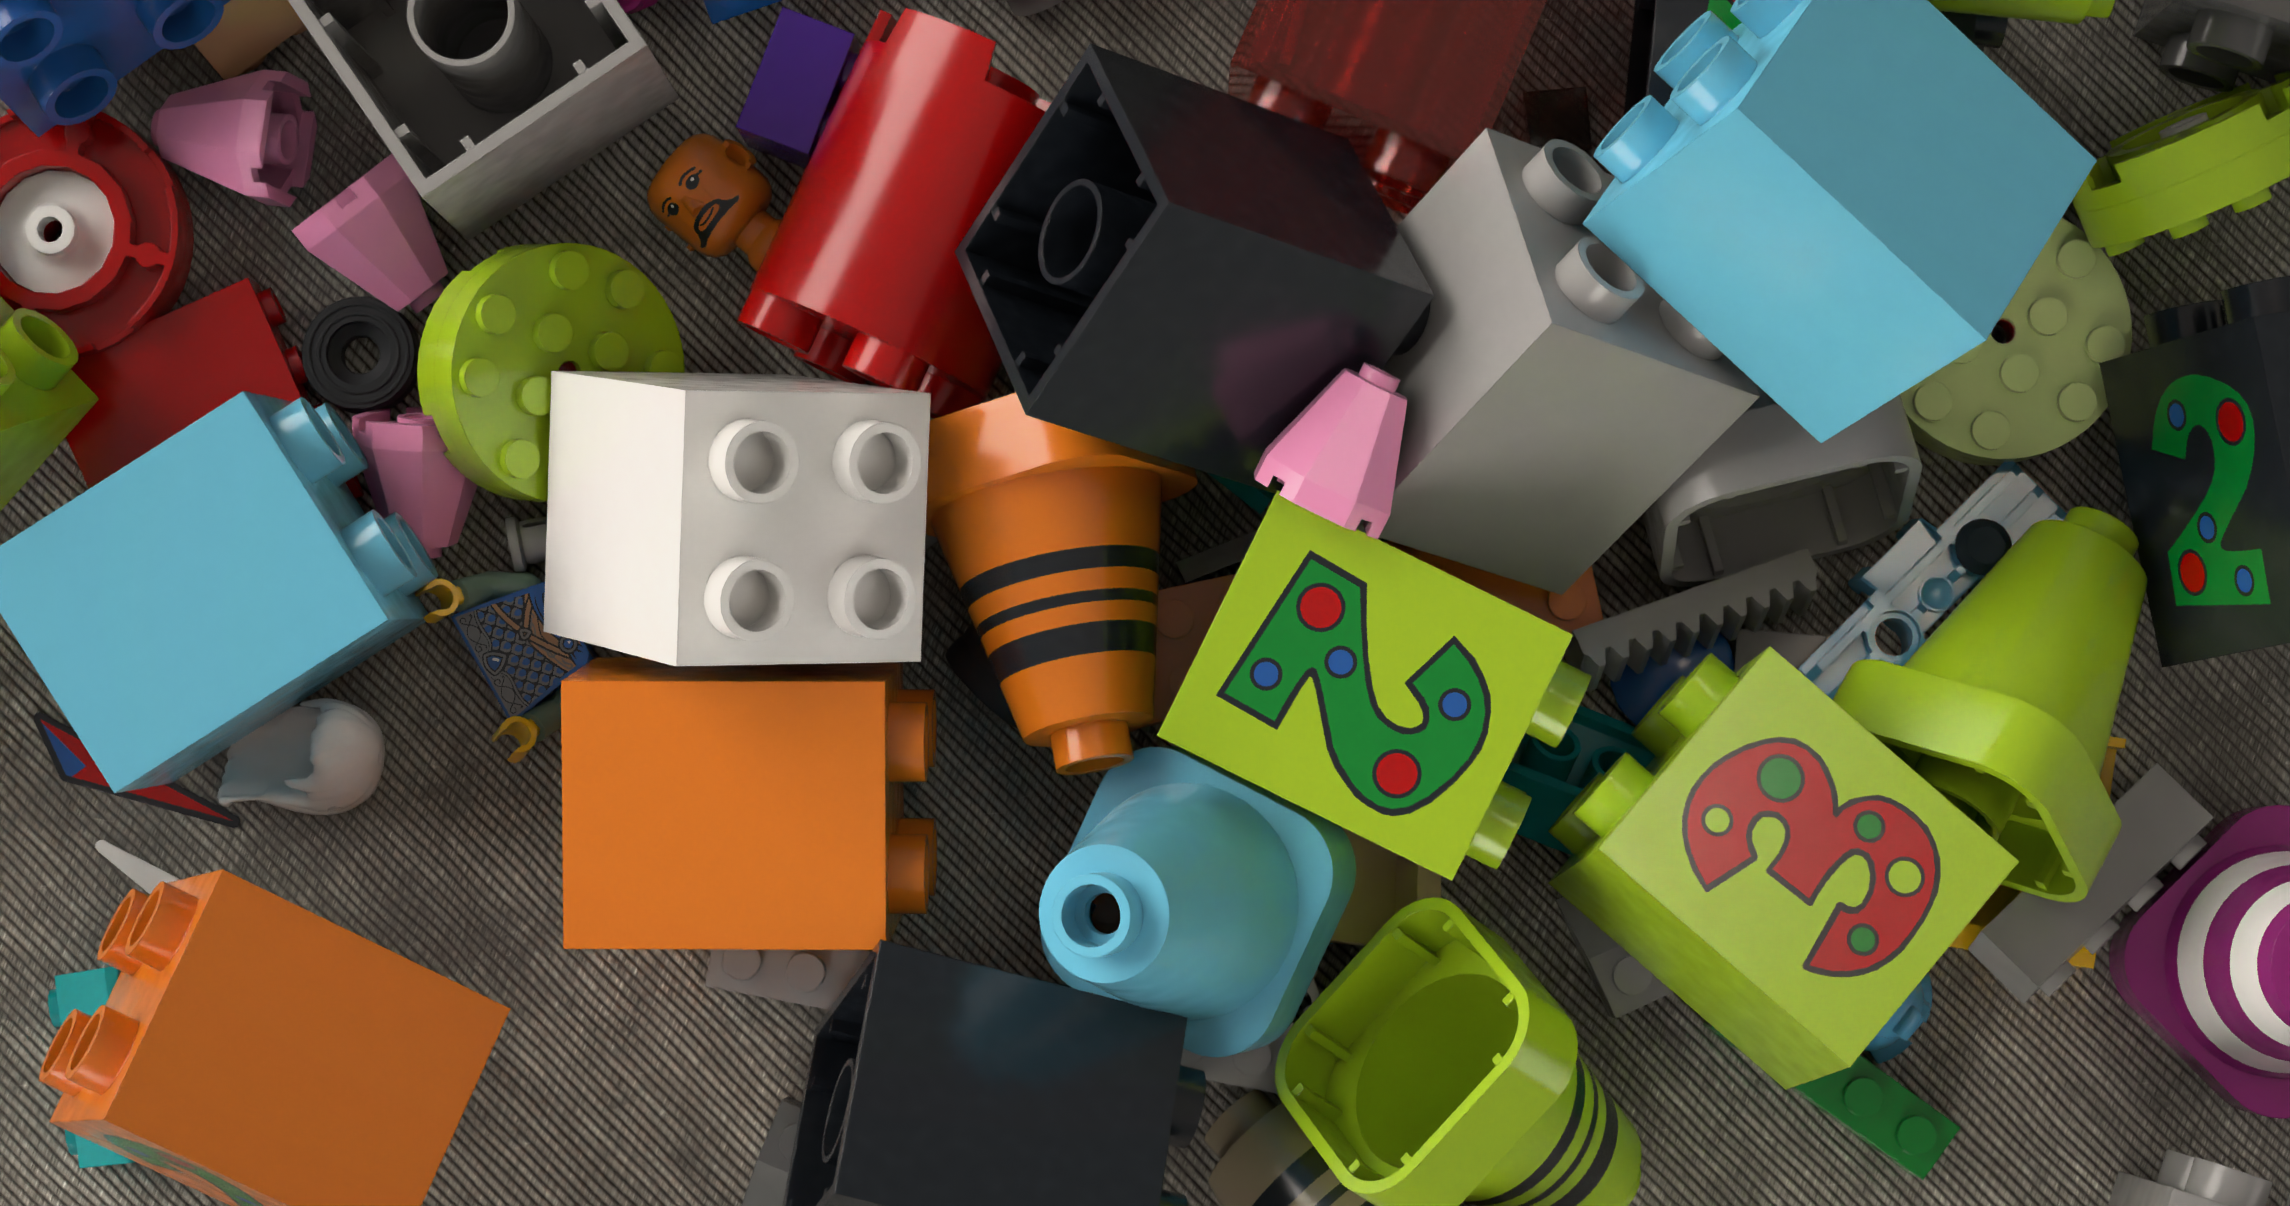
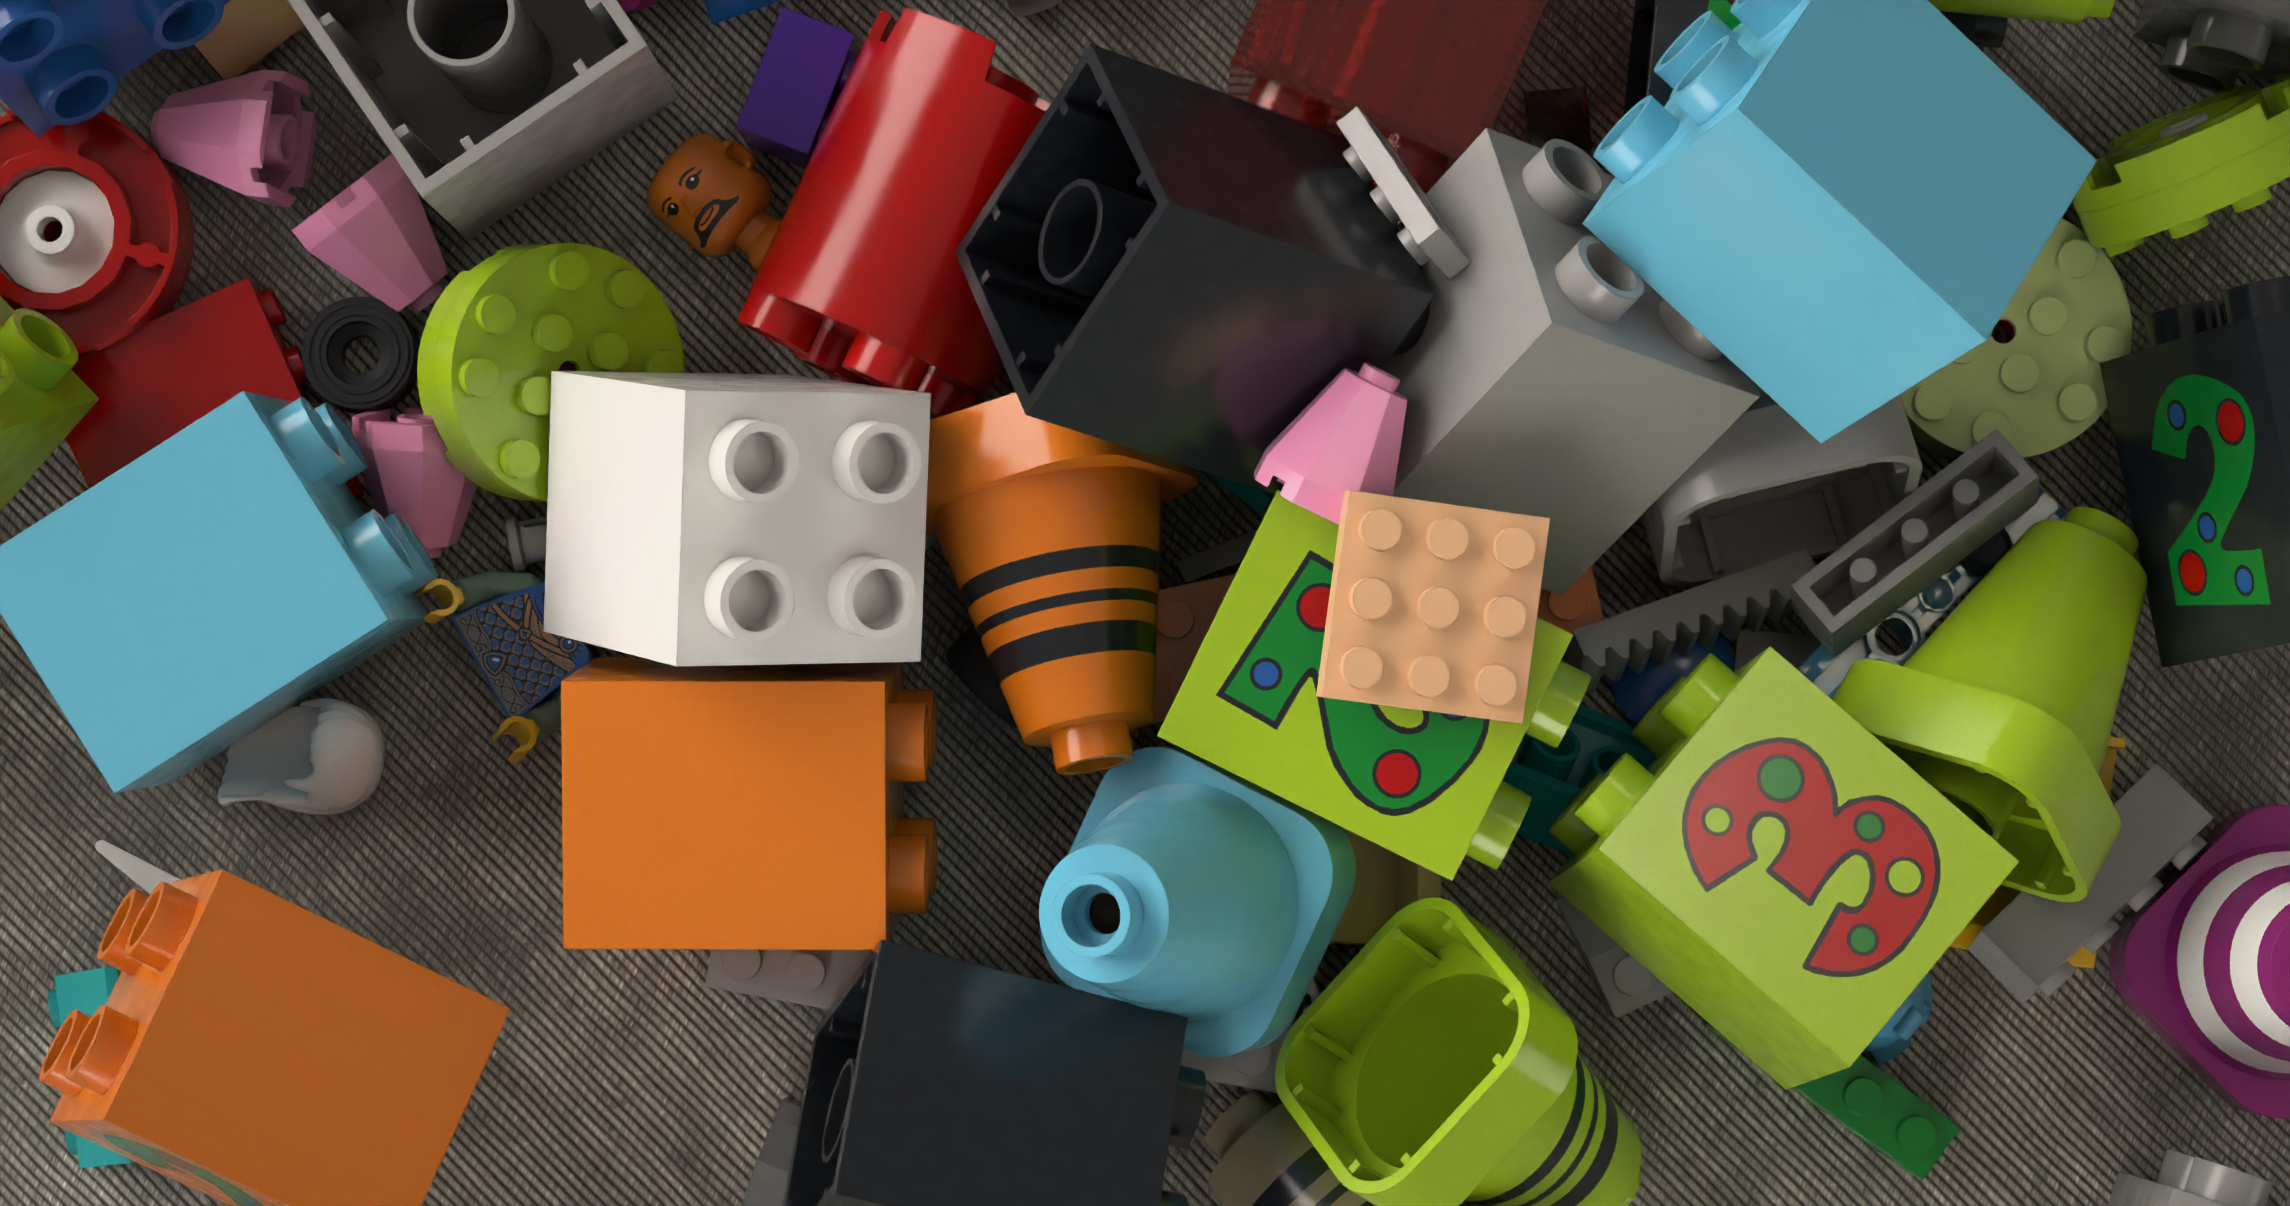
(79, 768): sticker -> none
(1400, 195): none -> light grey plate
(1433, 606): none -> light nougat plate
(1915, 543): none -> light grey brick

